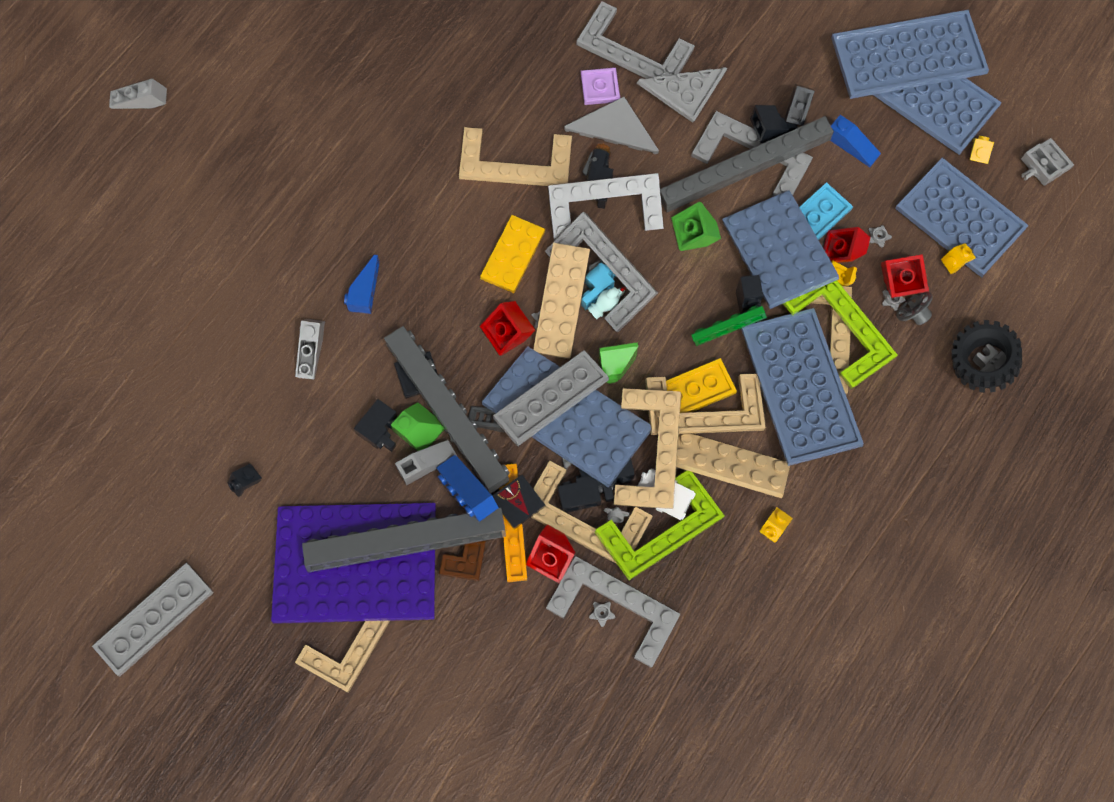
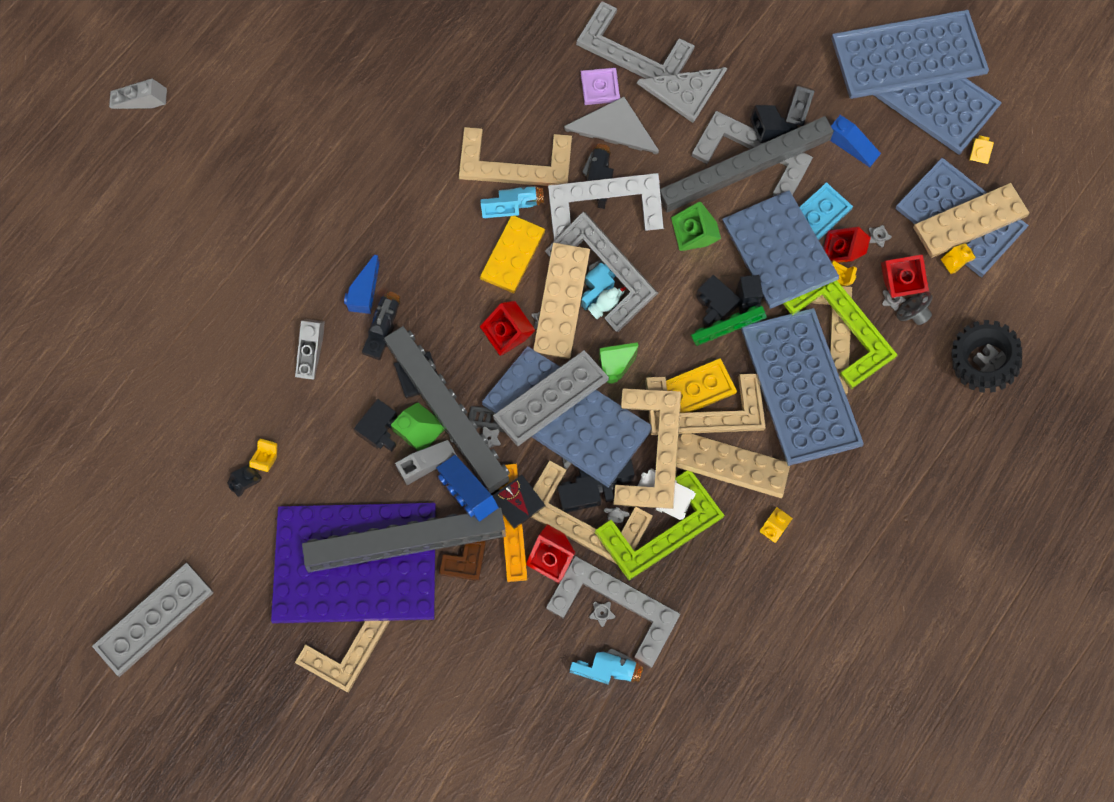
(264, 456): none -> yellow bracket
(381, 325): none -> black plate
(493, 434): none -> light grey plate
(511, 200): none -> medium azure plate
(607, 665): none -> medium azure plate
(718, 299): none -> black hinge
(971, 220): none -> tan plate
(1046, 162): light grey plate -> none

